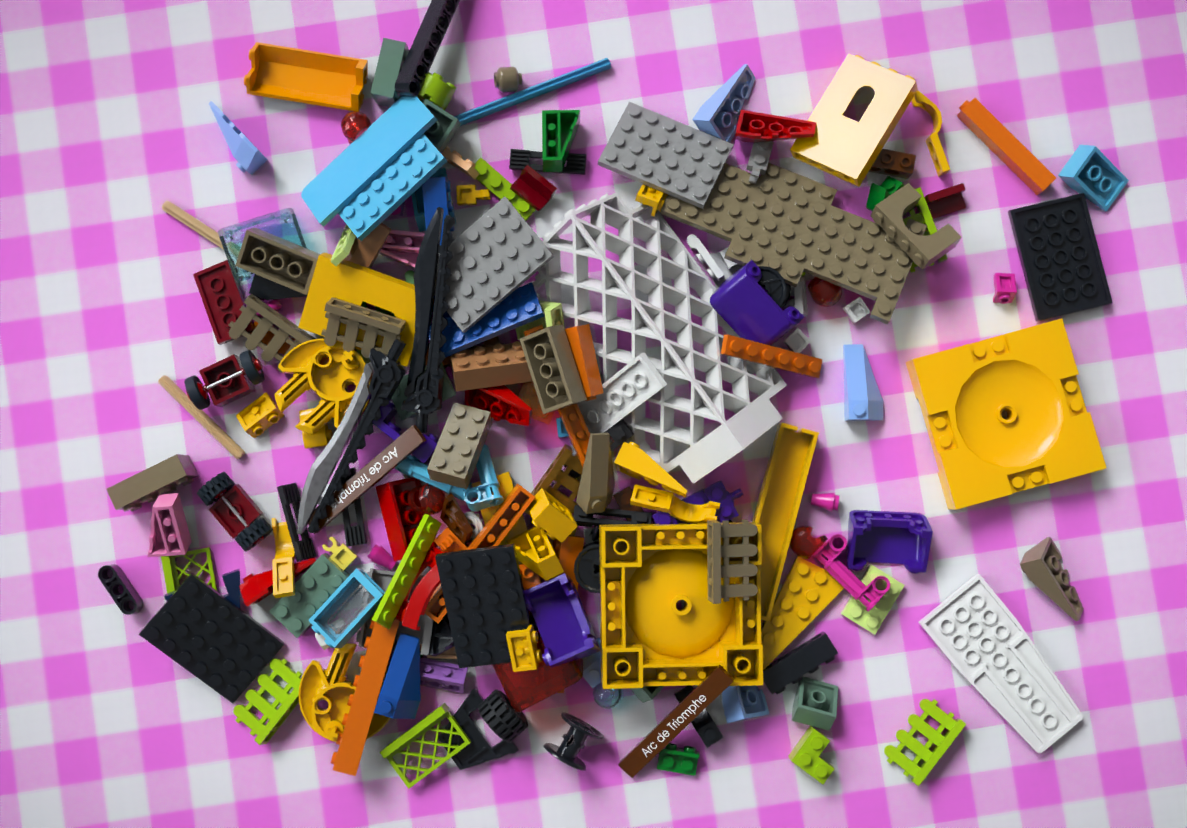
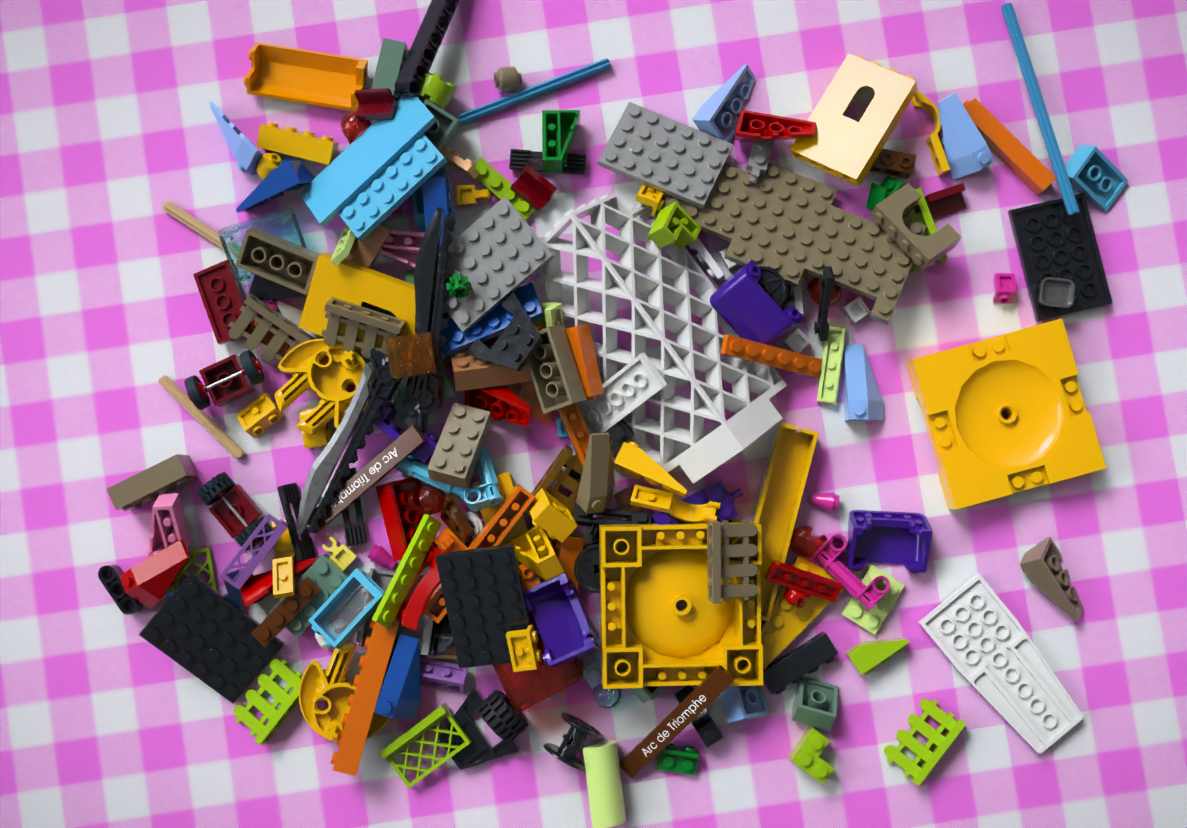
(153, 576): none -> red wedge
(260, 552): none -> medium lavender fence
(267, 164): none -> yellow head
(286, 611): none -> reddish brown plate
(287, 177): none -> blue wedge
(290, 312): none -> white sticker
(297, 144): none -> yellow brick
(375, 104): none -> dark red panel
(410, 354): none -> clear orange brick
(458, 286): none -> green gear
(515, 343): none -> black wing
(604, 784): none -> yellowish green brick
(674, 226): none -> lime brick
(802, 584): none -> red plate
(827, 287): none -> black container
(831, 365): none -> yellowish green tile
(870, 653): none -> lime slope
(963, 143): none -> light blue wedge
(1040, 109): none -> dark azure axle
(1056, 292): none -> flat silver piece

